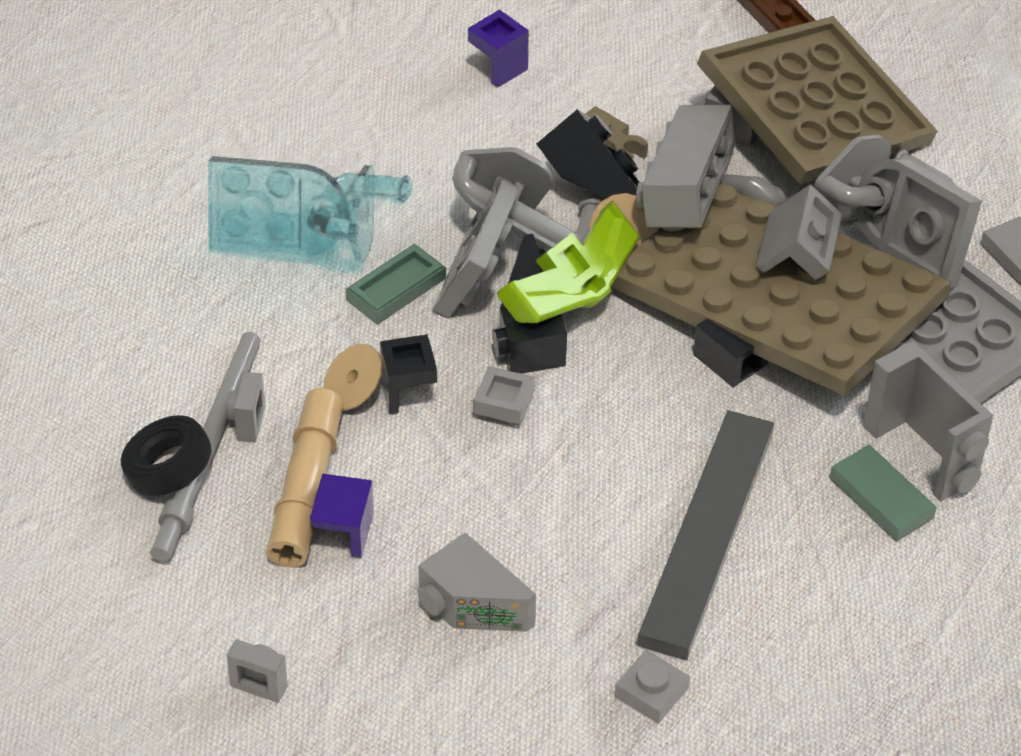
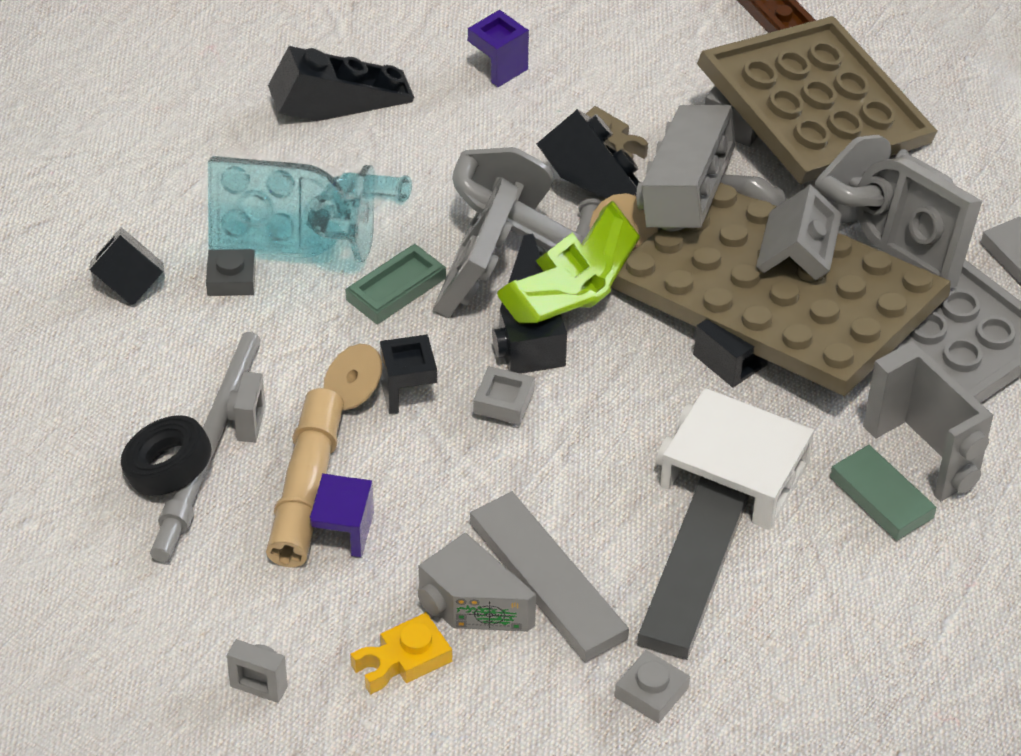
(126, 266): none -> black panel
(230, 272): none -> dark grey plate
(331, 86): none -> black slope
(405, 650): none -> yellow plate
(544, 567): none -> light grey tile
(739, 450): none -> white panel

